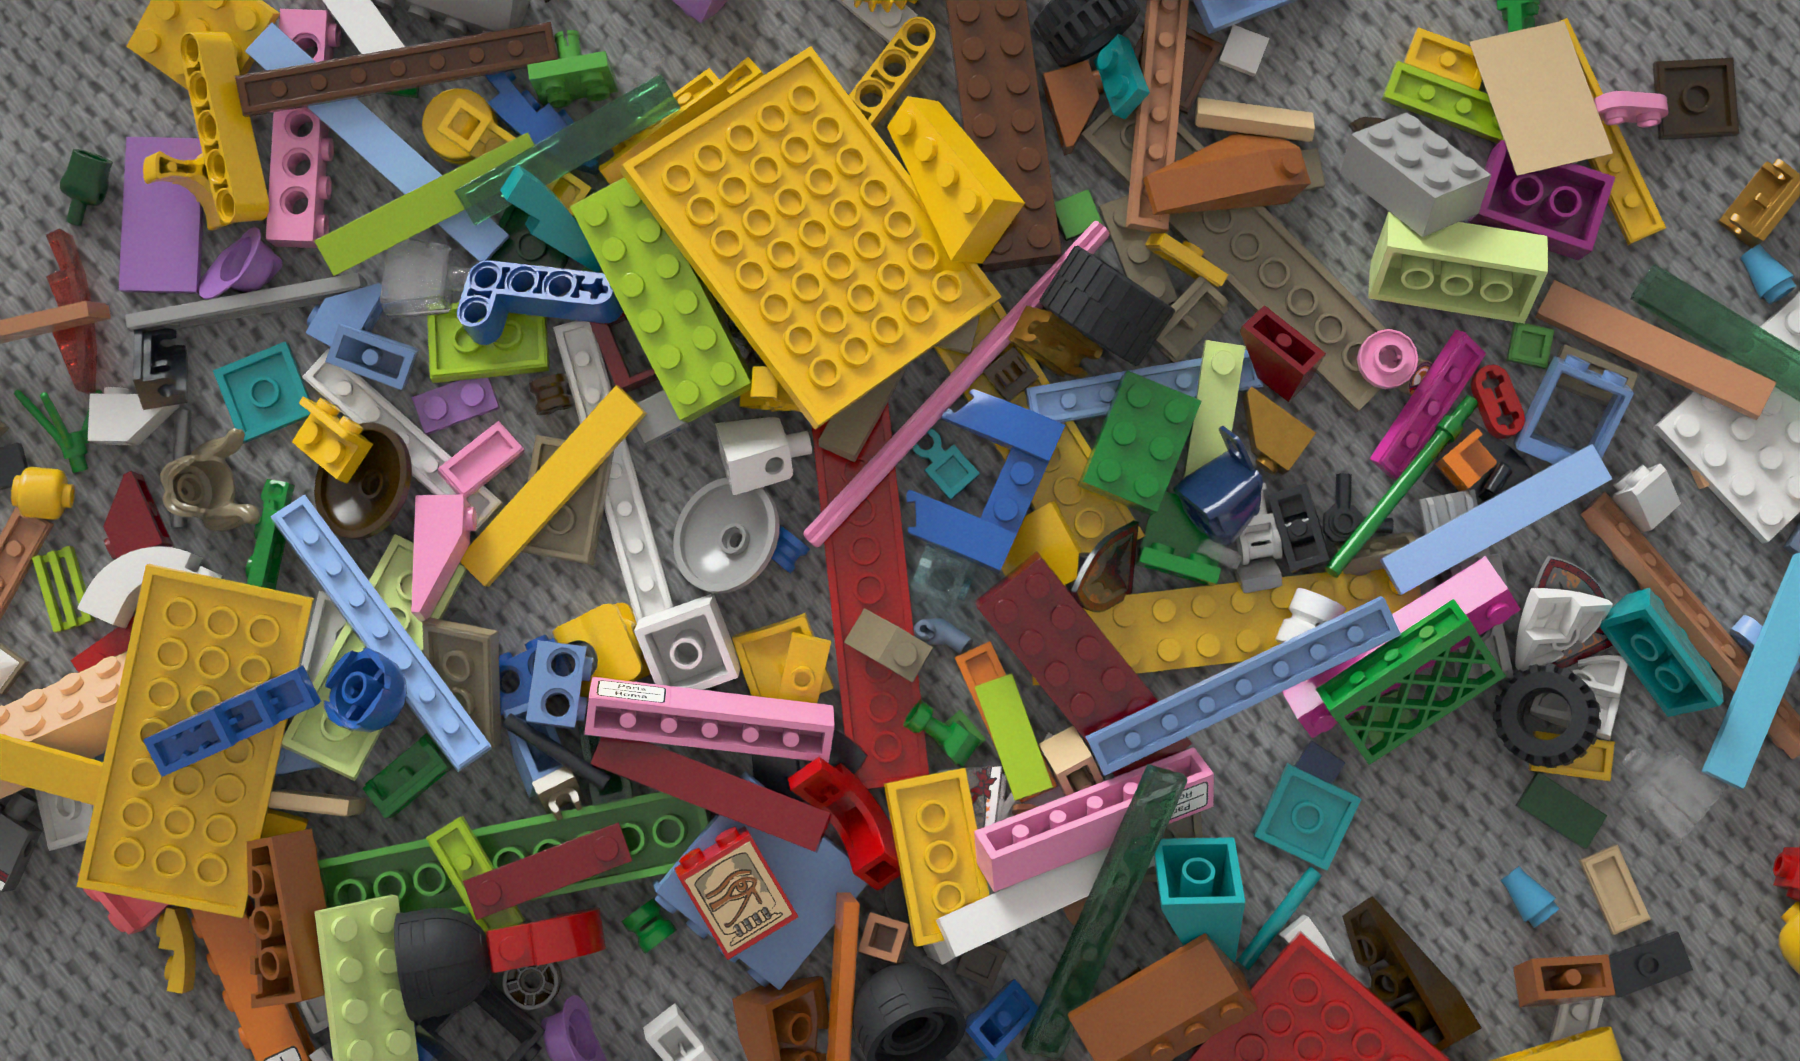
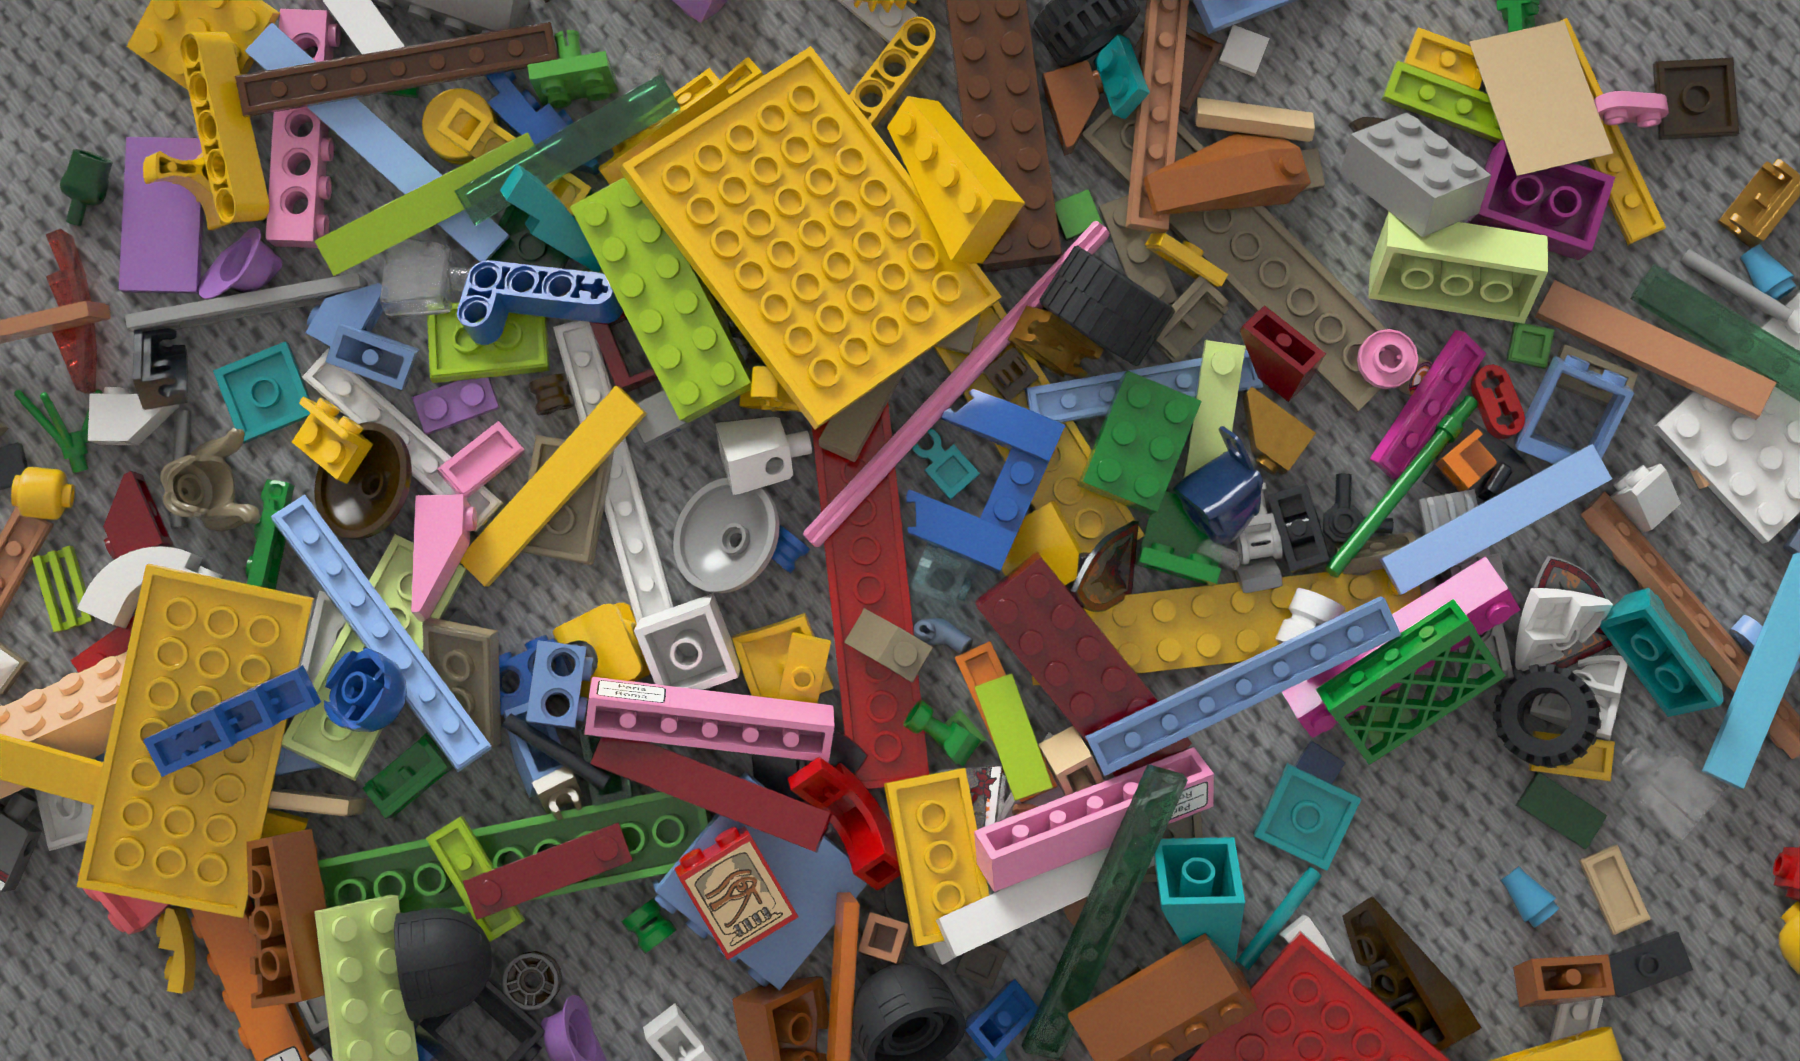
(546, 940): red arch -> none
(1737, 286): none -> light grey bar

